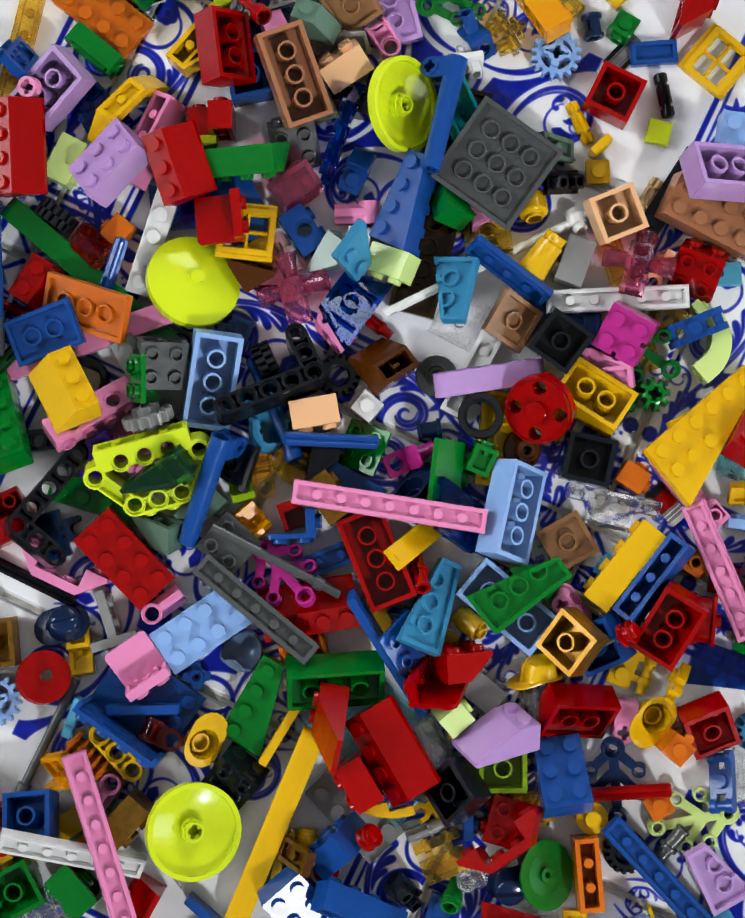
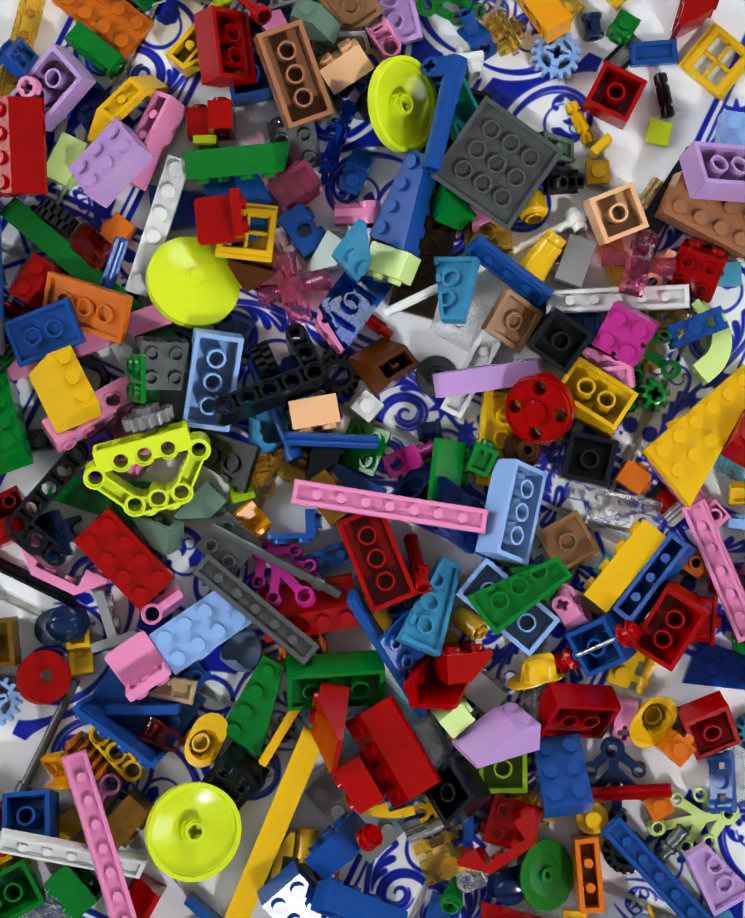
(71, 721): medium azure plate -> none
(164, 473): clear green slope -> none
(177, 690): none -> tan tile
(179, 163): red slope -> none
(220, 448): blue axle -> none
(262, 190): none -> blue tile
(291, 516): red panel -> none
(296, 856): reddish brown plate -> none
(404, 891): black hips -> none
(411, 545): yellow tile -> none
(467, 403): black tyre -> none
(572, 641): pearl gold brick -> none
(677, 679): yellow plate -> none

